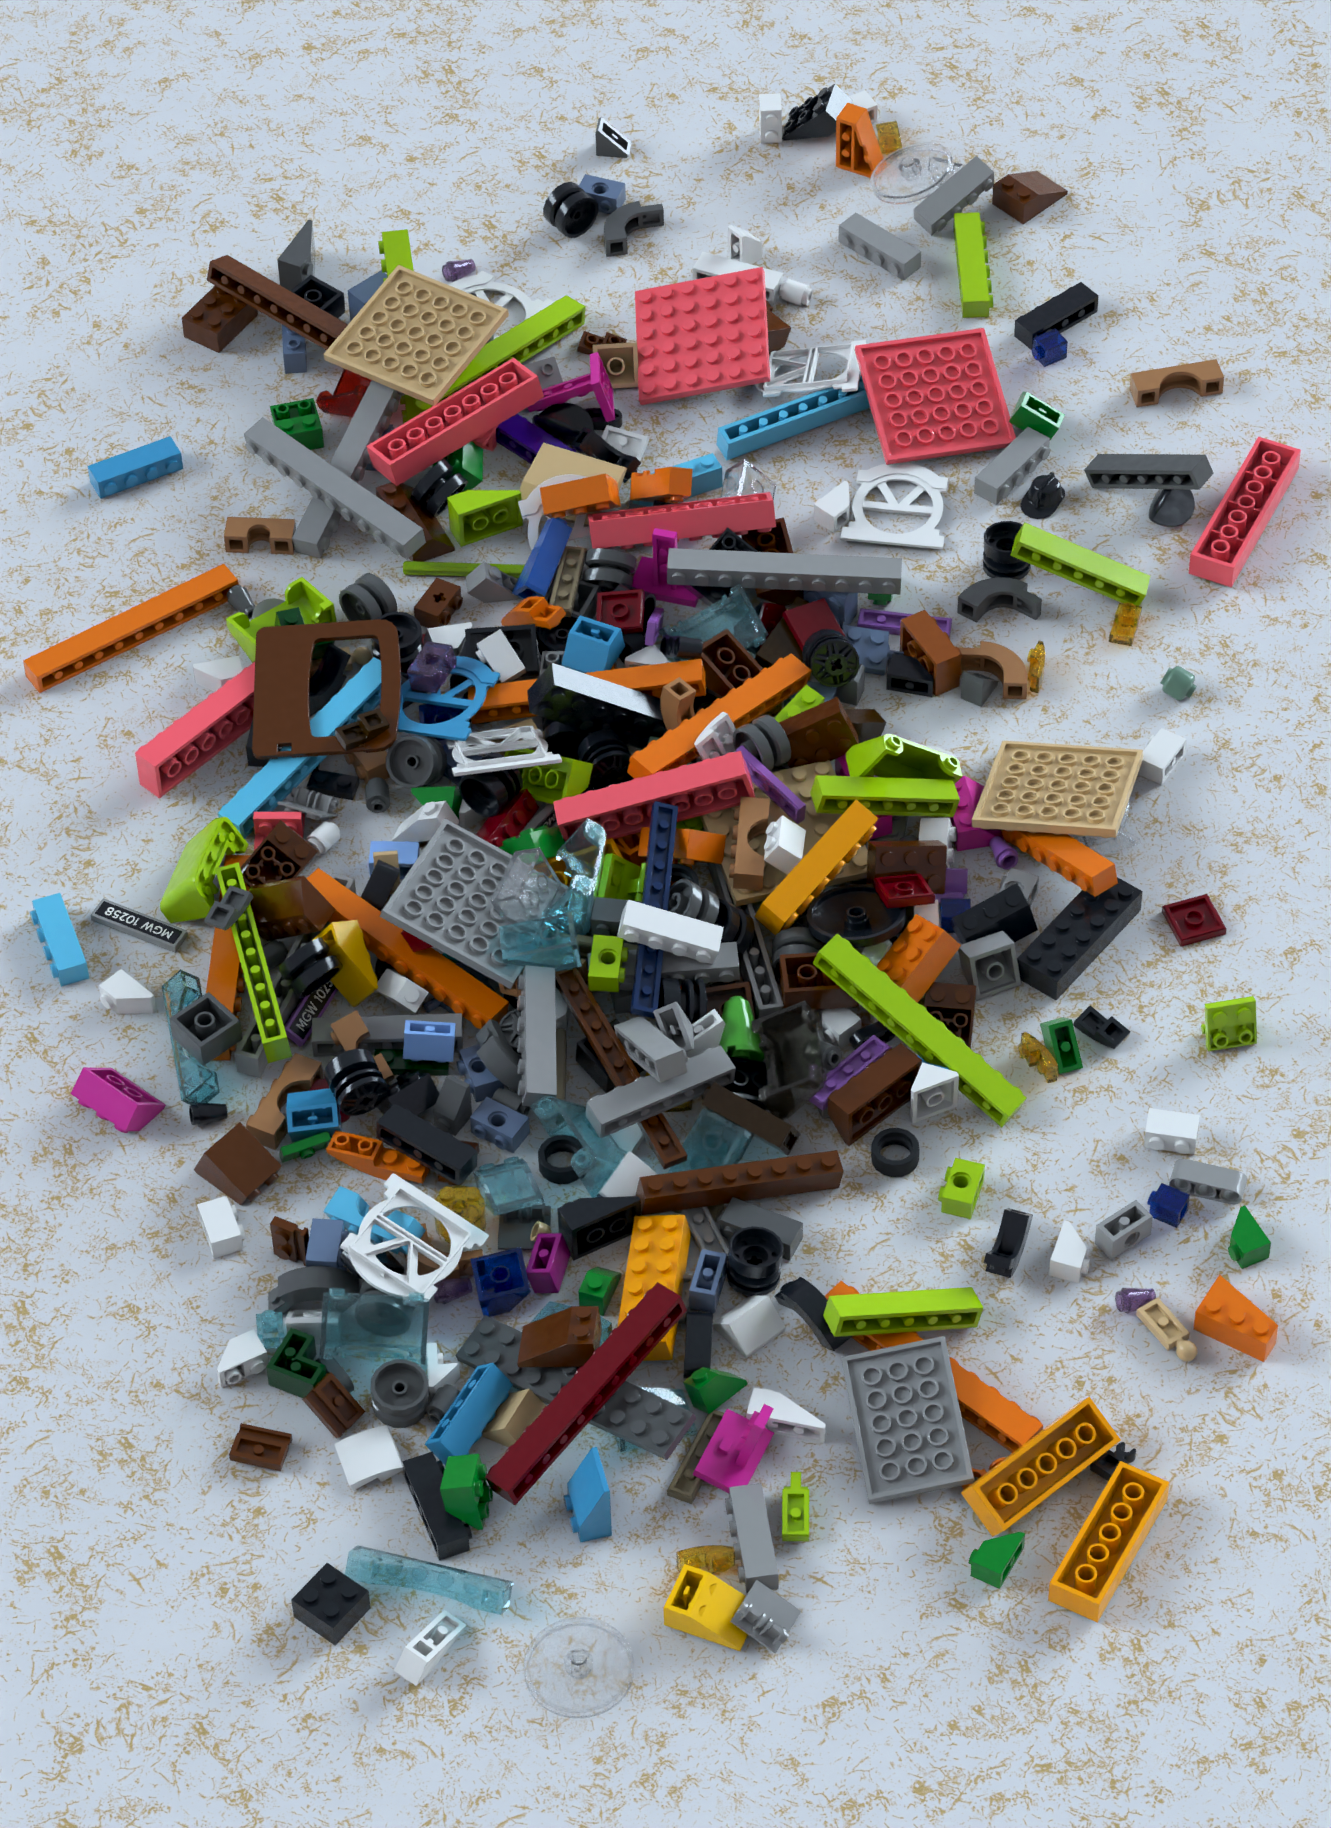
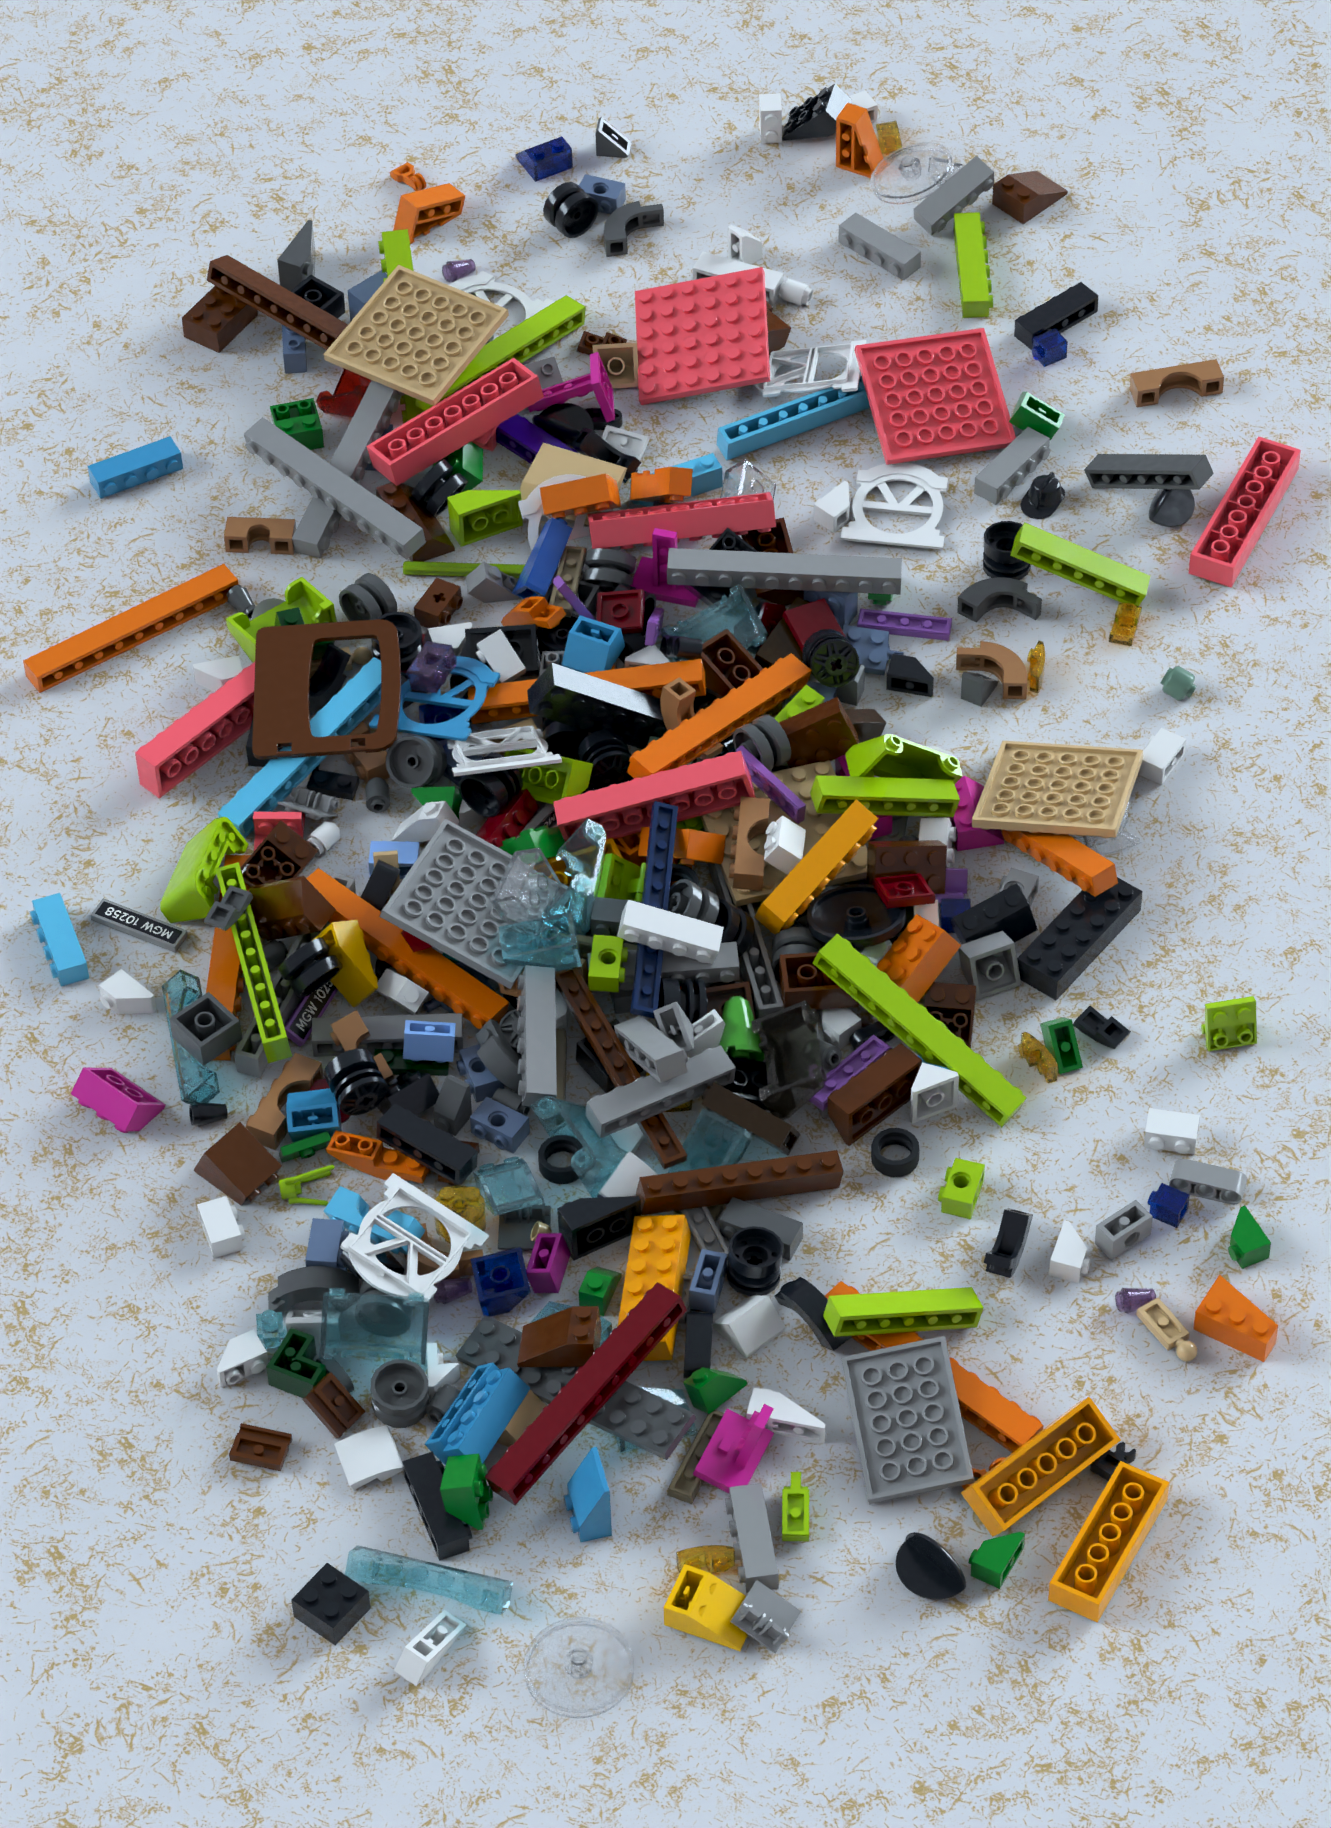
(289, 1240): reddish brown plate -> none
(291, 1186): none -> lime plant
(365, 729): dark brown slope -> none
(414, 180): none -> orange piece
(428, 208): none -> orange wedge
(488, 1415): none -> dark azure brick
(546, 159): none -> clear blue slope
(571, 597): none -> medium lavender tile
(716, 738): white slope -> none
(928, 1568): none -> black piece
(933, 649): dark orange brick -> none
(1005, 855): medium lavender cone -> none
(1194, 920): dark red tile -> none

